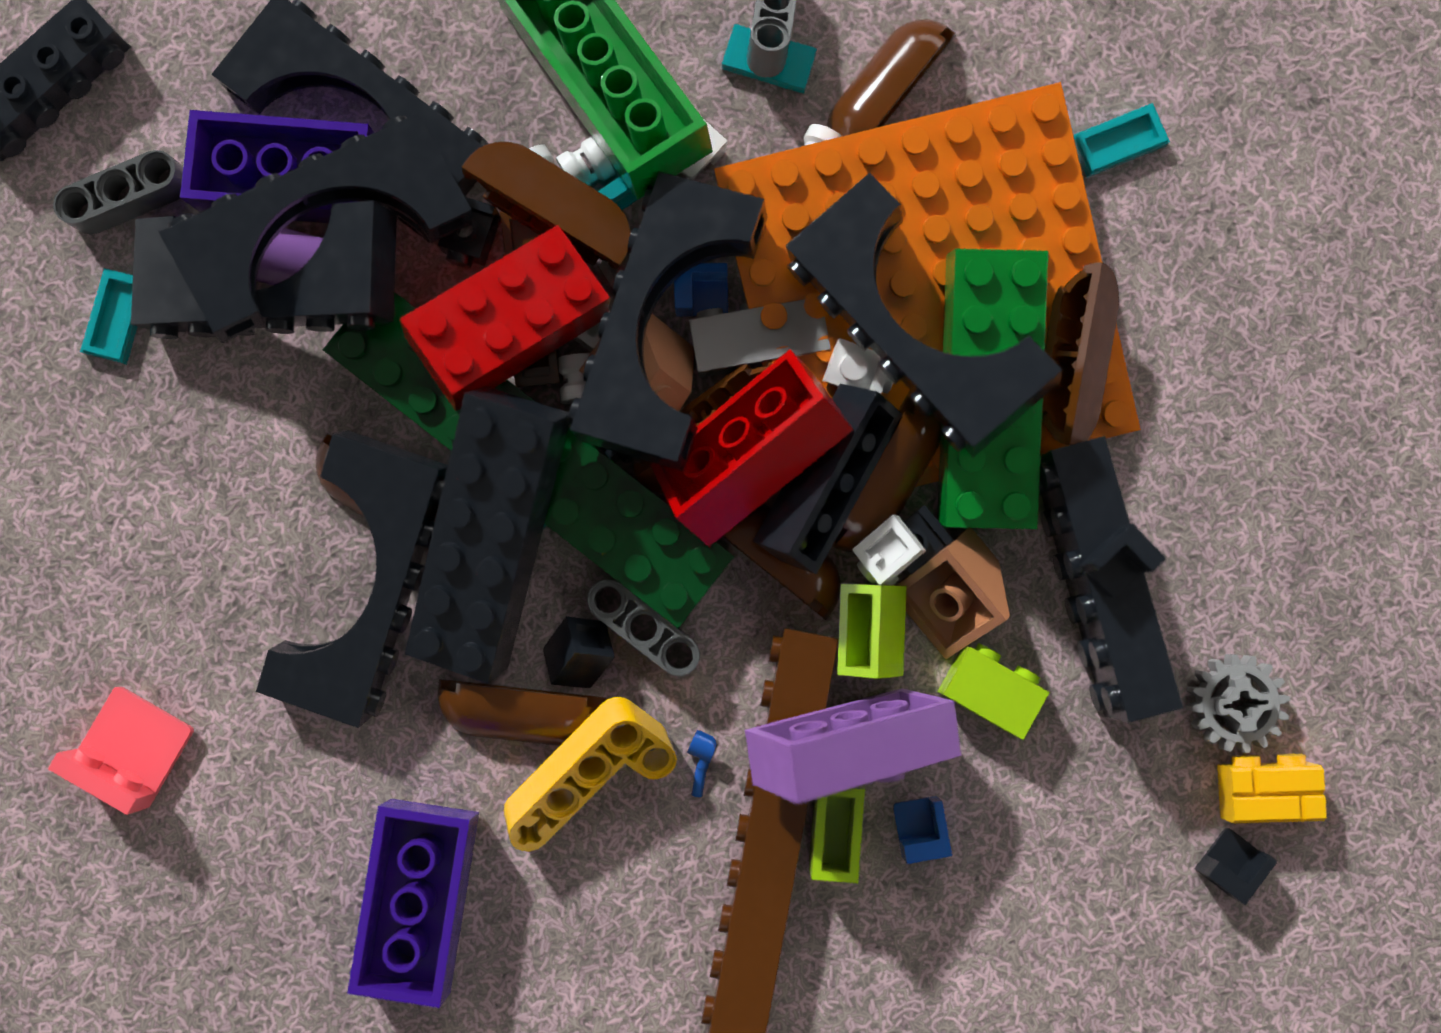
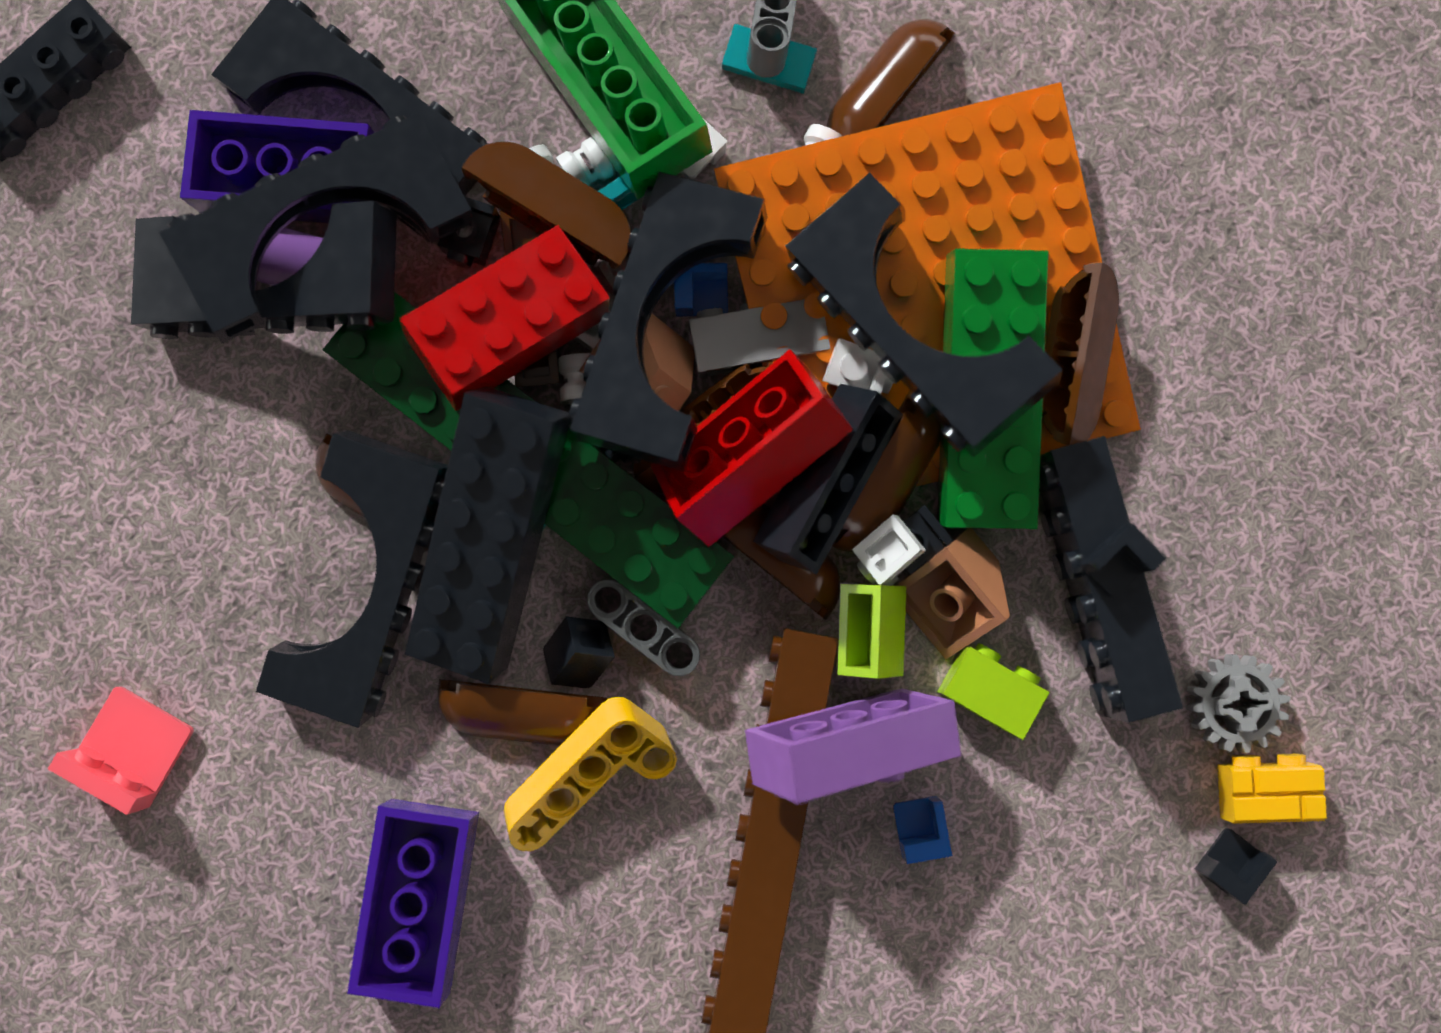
(103, 190): dark grey beam -> none
(109, 326): teal tile -> none
(702, 747): blue hand -> none
(837, 836): lime brick -> none
(1120, 140): teal tile -> none

